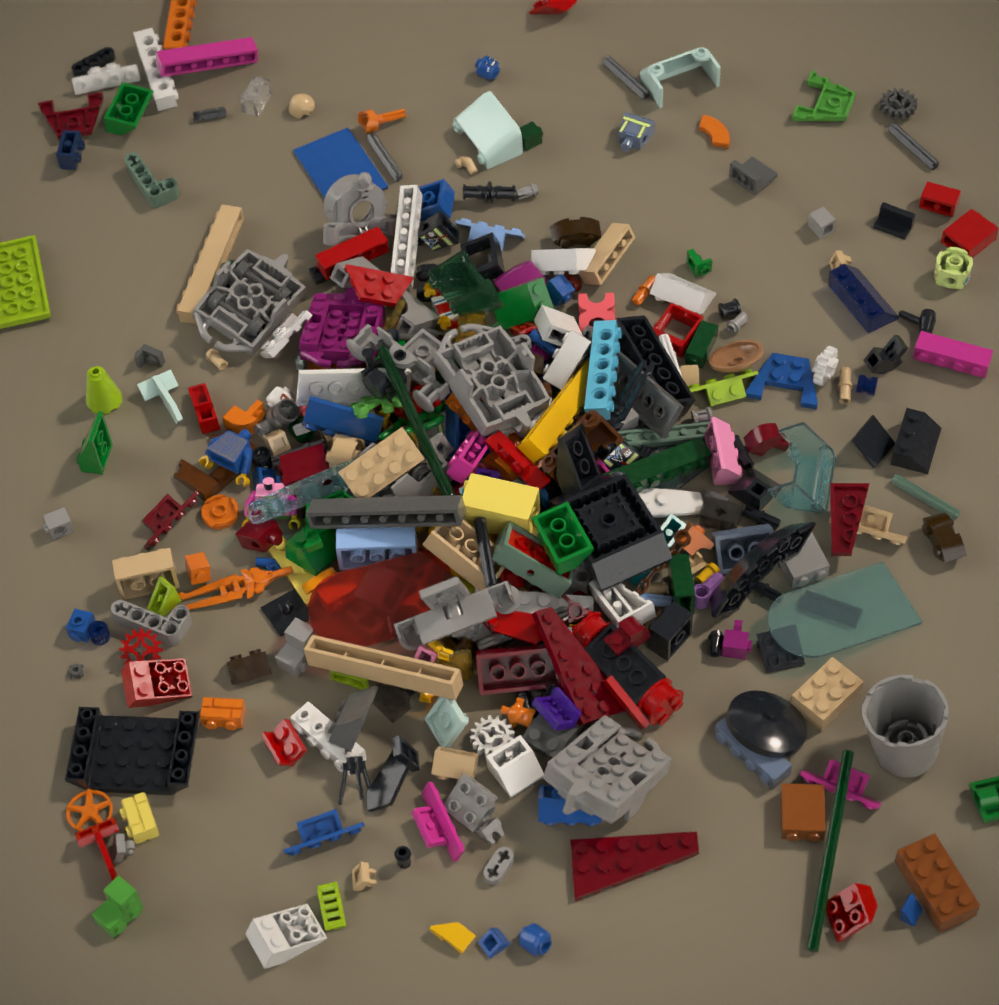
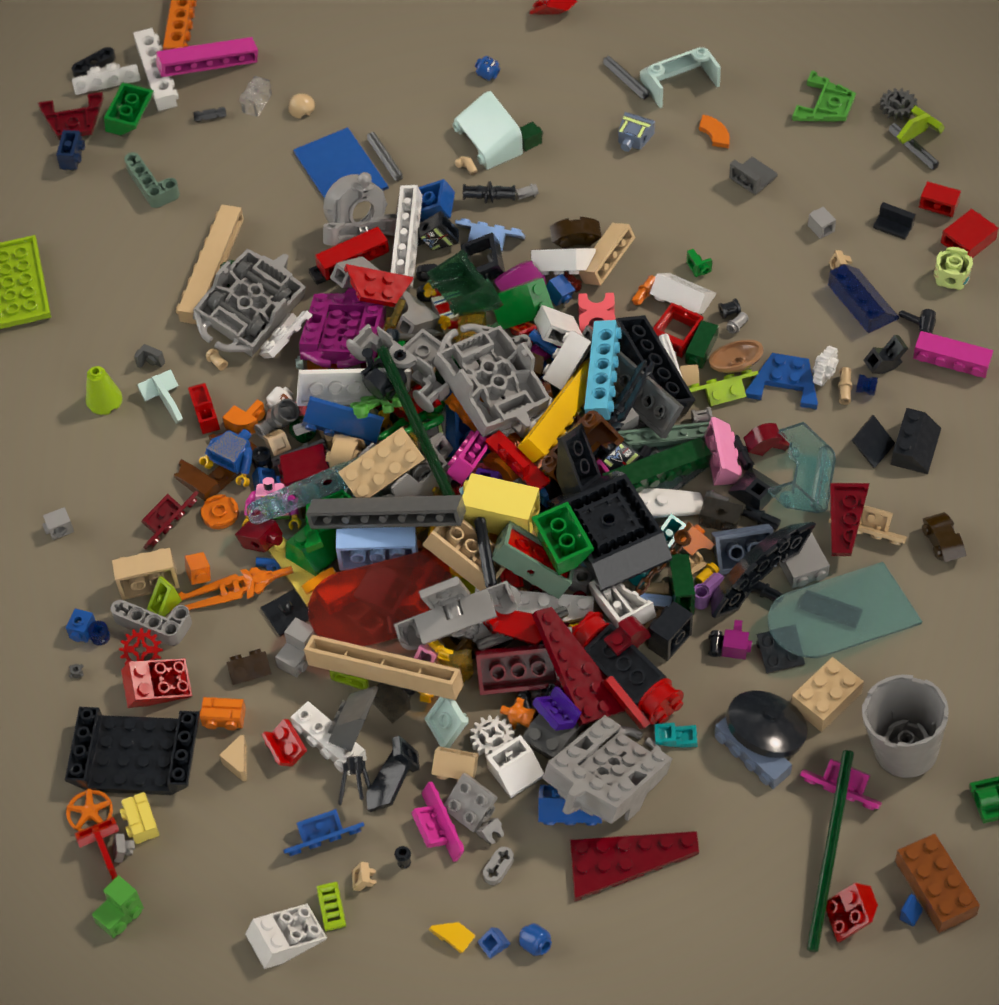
(95, 447): green slope -> none
(235, 758): none -> tan slope
(371, 121): orange piece -> none
(574, 610): dark red plant -> none
(676, 736): none -> teal slope
(803, 812): dark orange brick -> none
(918, 125): none -> lime piece
(925, 496): sand green axle -> none

